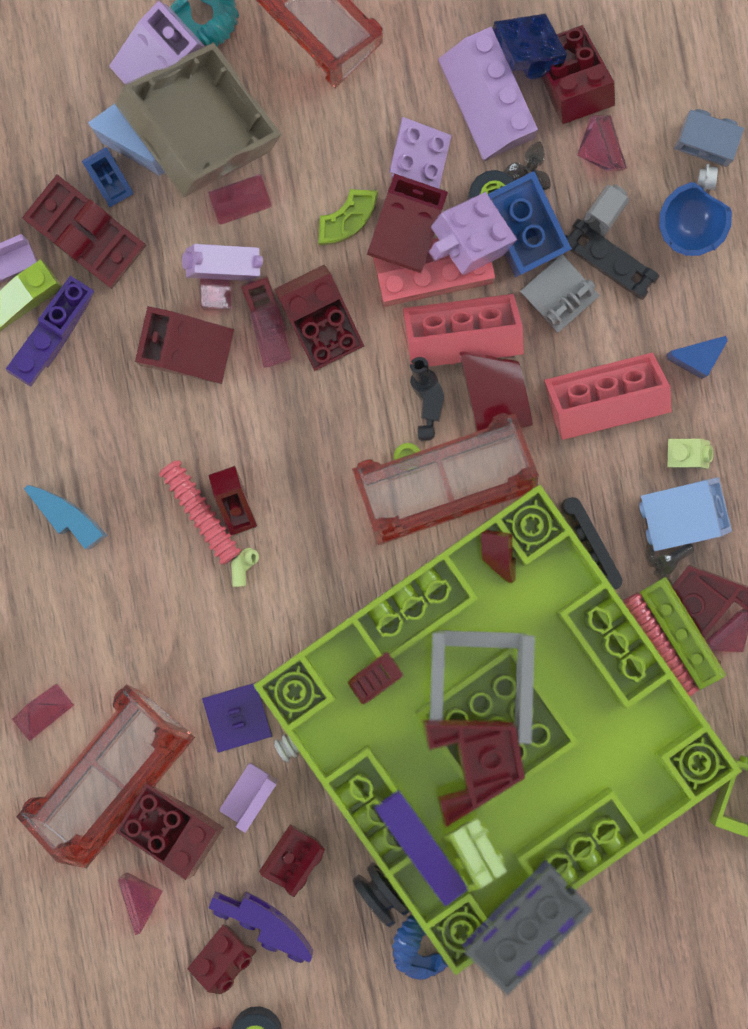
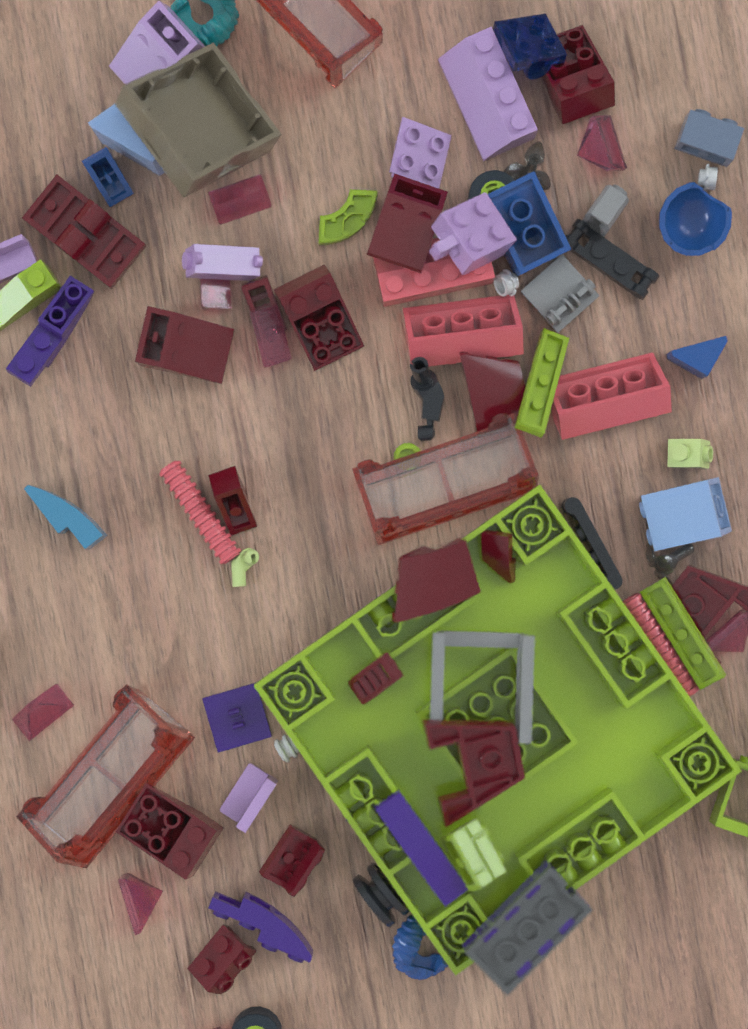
(434, 580): none -> dark red slope
(506, 283): none -> white plate
(542, 383): none -> lime tile

